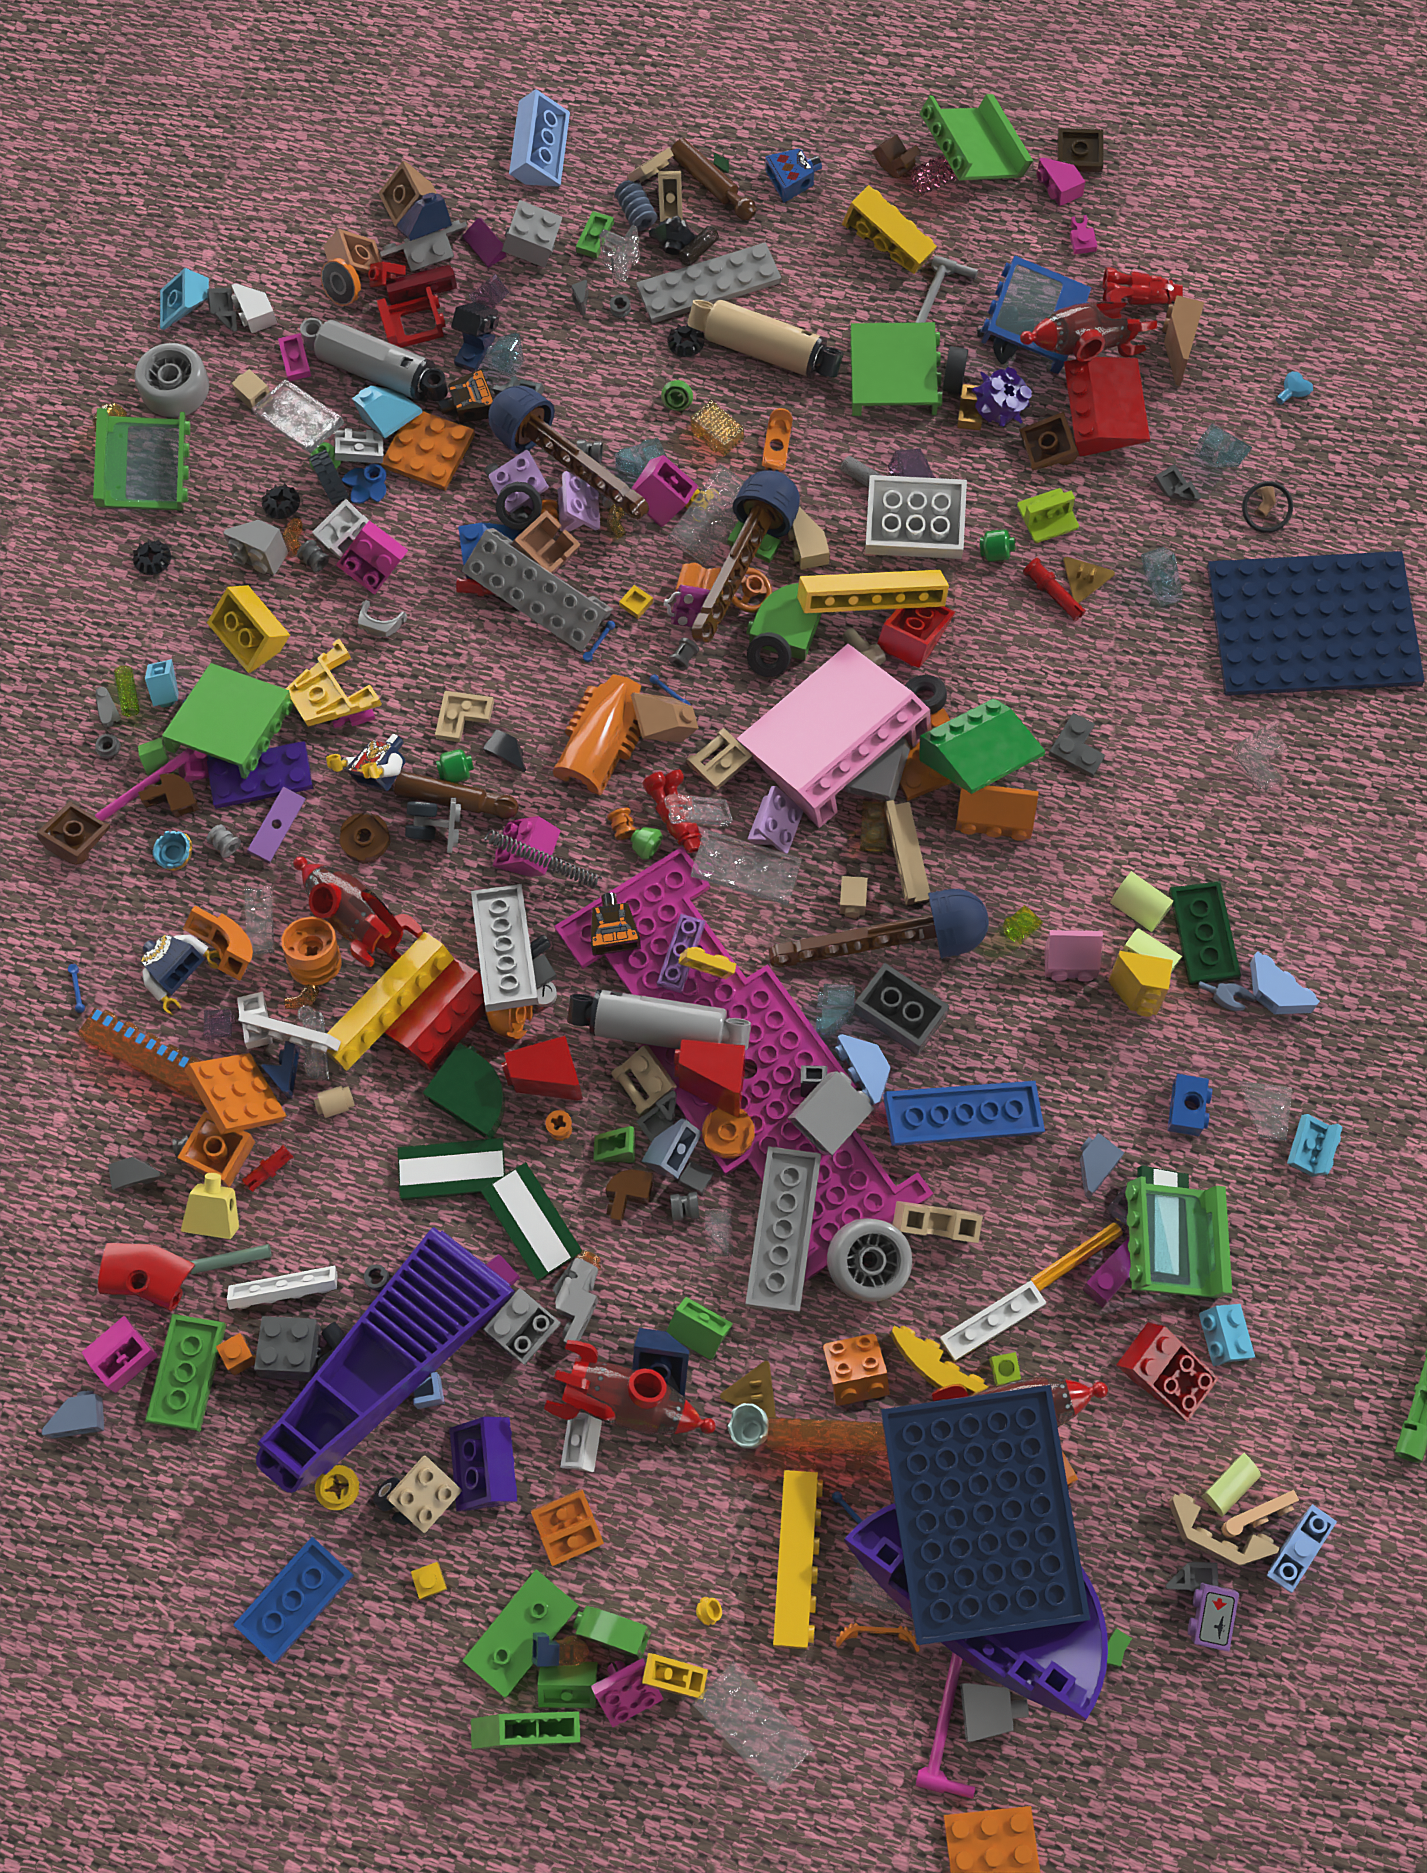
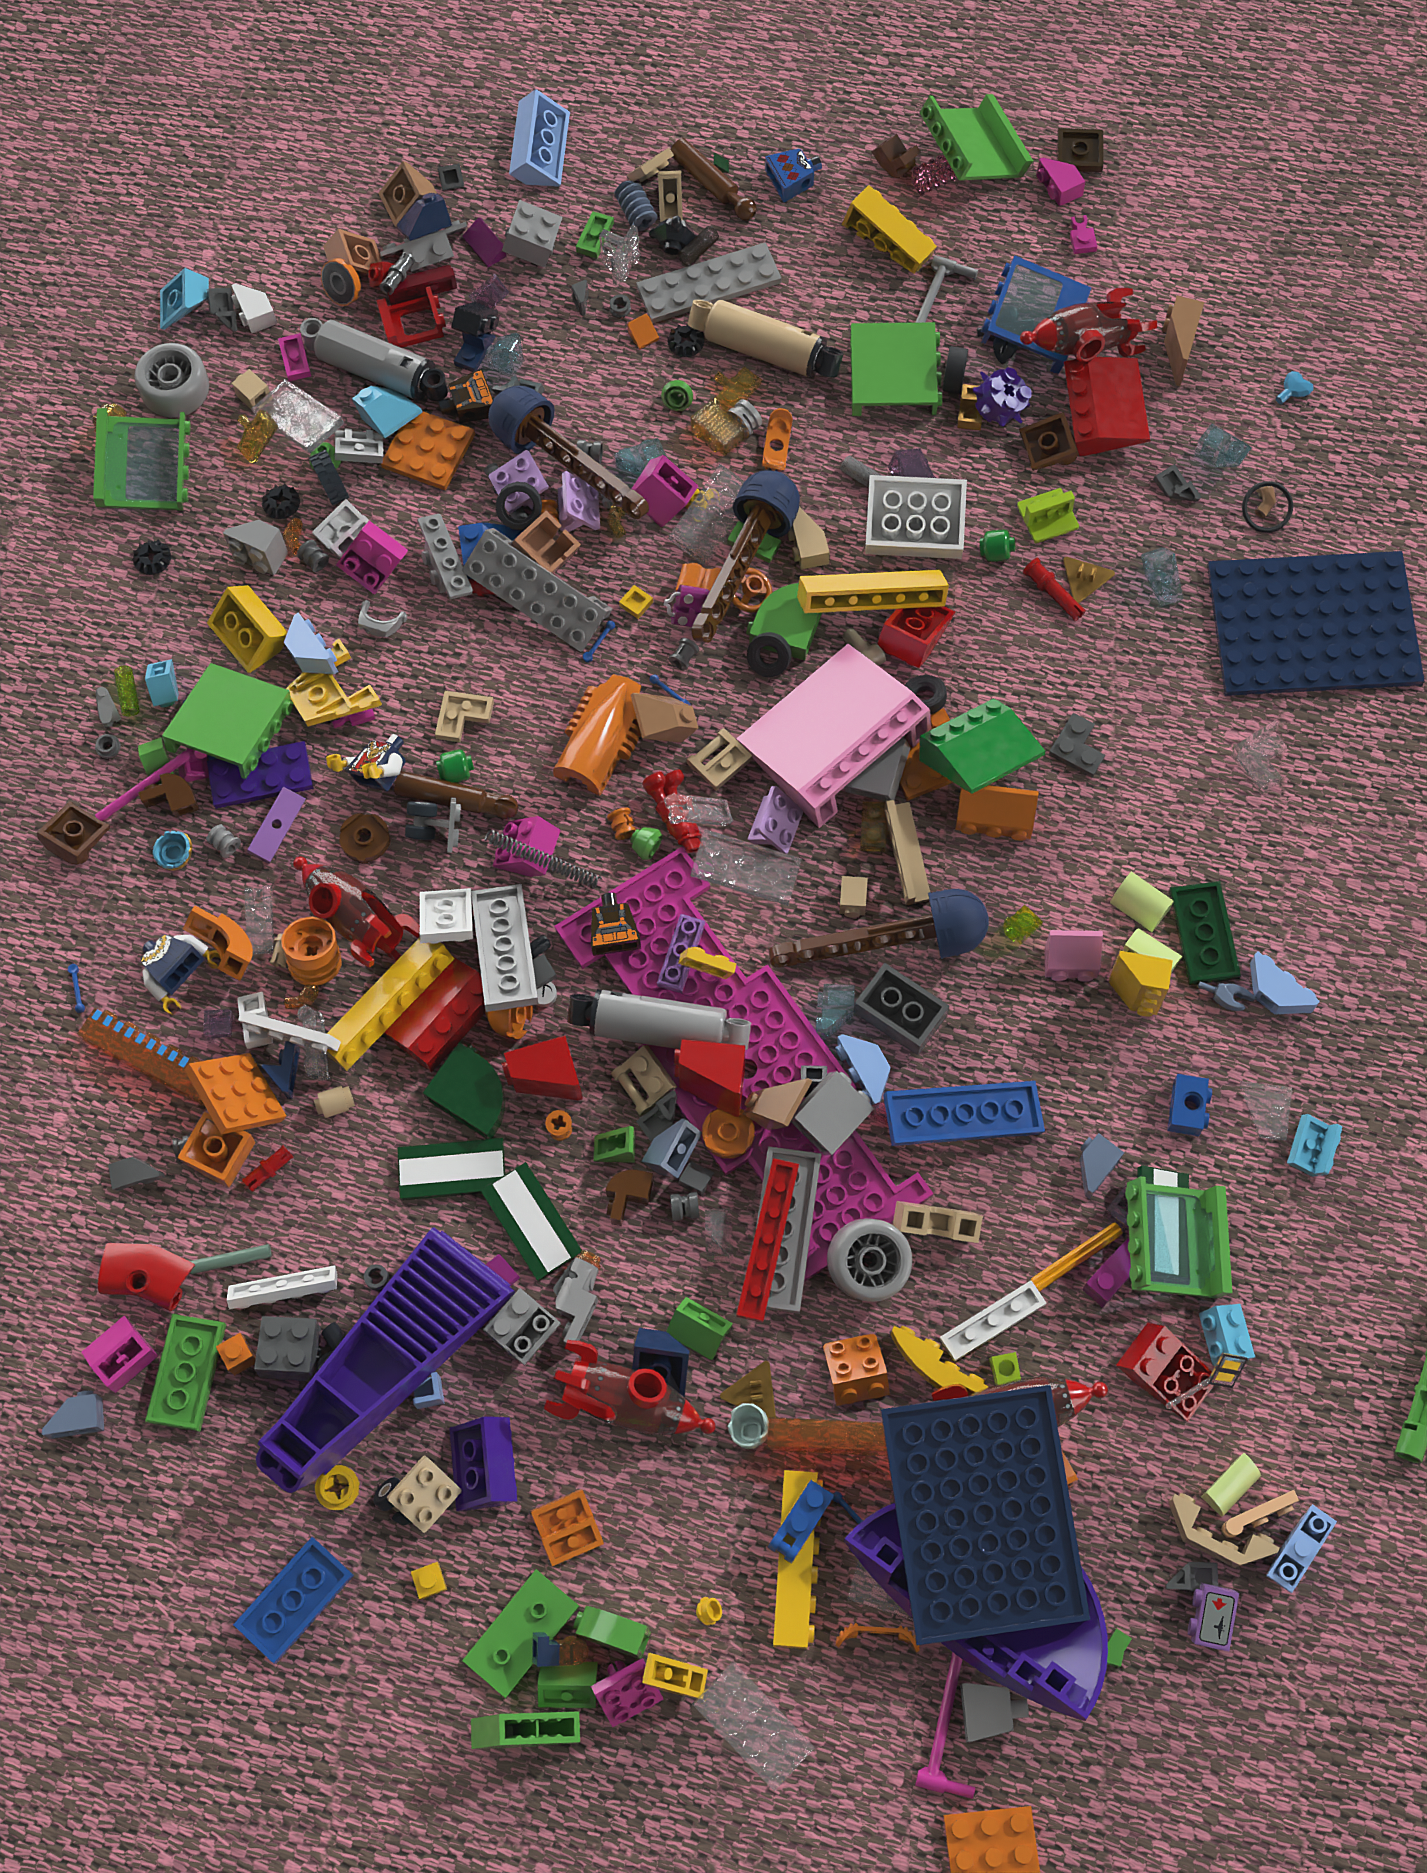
(211, 1209): light yellow torso -> none
(256, 434): none -> clear yellow plate
(278, 956): none -> tan pin
(308, 648): none -> light blue slope
(364, 486): blue plate -> none
(397, 273): none -> dark grey pin
(442, 558): none -> light grey bracket
(446, 916): none -> white plate
(450, 177): none -> dark grey slope
(507, 749): black slope -> none
(581, 1443): white slope -> none
(642, 331): none -> orange slope
(736, 388): none -> clear yellow plate
(746, 416): none -> light grey wheel
(767, 1240): none -> red plate
(776, 1105): none -> medium nougat slope
(801, 1520): none -> blue plate
(1145, 288): red piece -> none
(1224, 1374): none -> piece

